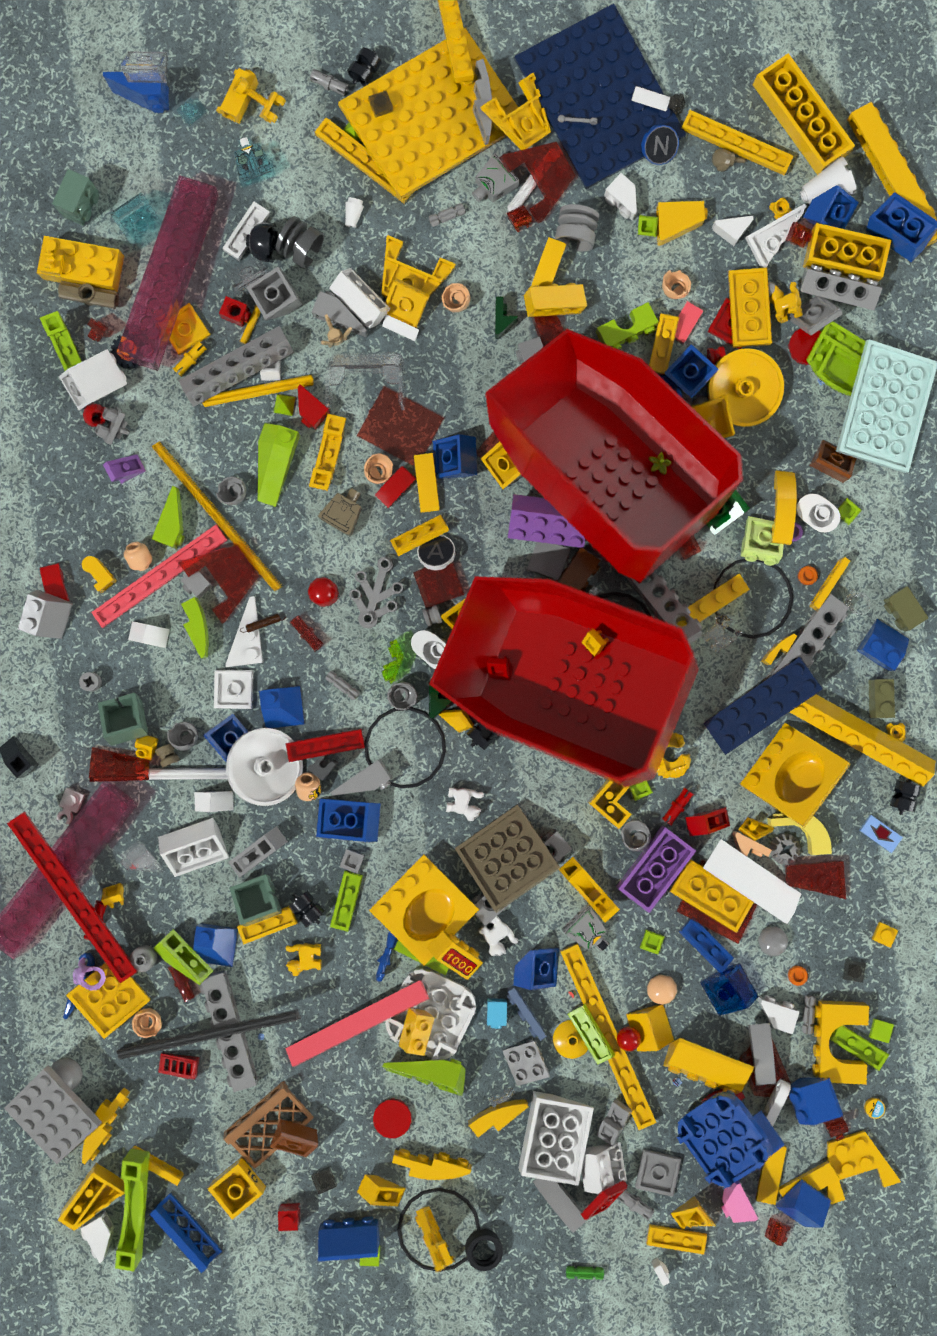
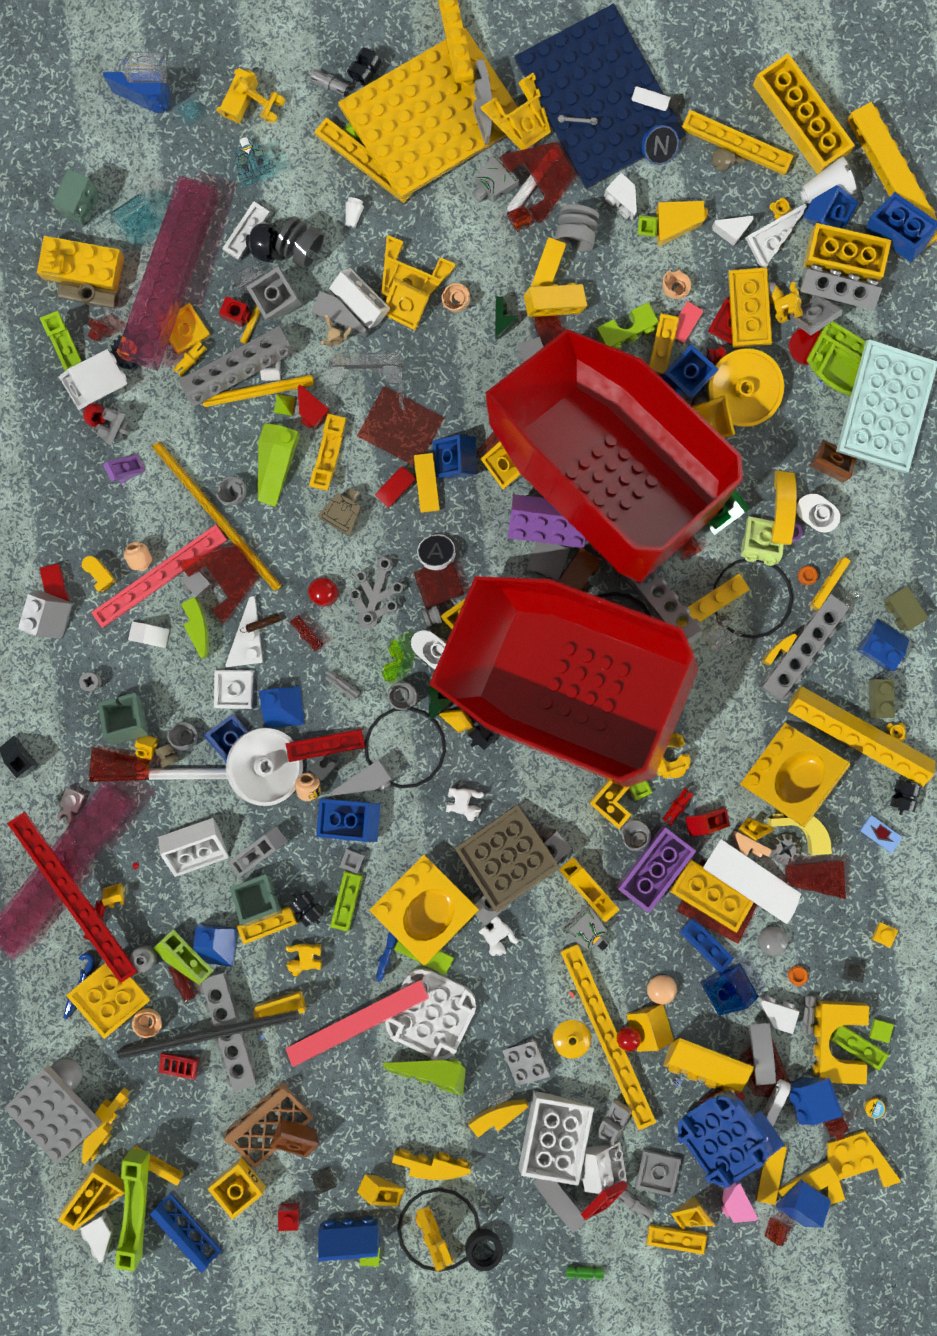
(78, 975): lavender piece -> none
(140, 859): clear slope -> none
(170, 524): lime slope -> none
(213, 801): white slope -> none
(281, 1004): none -> yellow brick
(380, 103): clear smoke plate -> none
(381, 461): light nougat hair -> none
(392, 1118): red tile -> none
(400, 327): white sticker -> none
(416, 1031): yellow brick -> none
(419, 535): yellow tile -> none
(447, 214): light grey axle -> none
(455, 954): yellow brick -> none
(496, 1012): medium azure brick -> none
(498, 667): red tile -> none
(525, 1013): sand blue plate -> none
(537, 969): blue slope -> none
(591, 1034): lime tile -> none
(594, 642): yellow tile -> none
(652, 942): lime tile -> none
(659, 463): lime plant -> none
(661, 1271): white tile -> none
(763, 706): dark blue plate -> none
(798, 235): clear red tile -> none
(848, 511): lime tile -> none

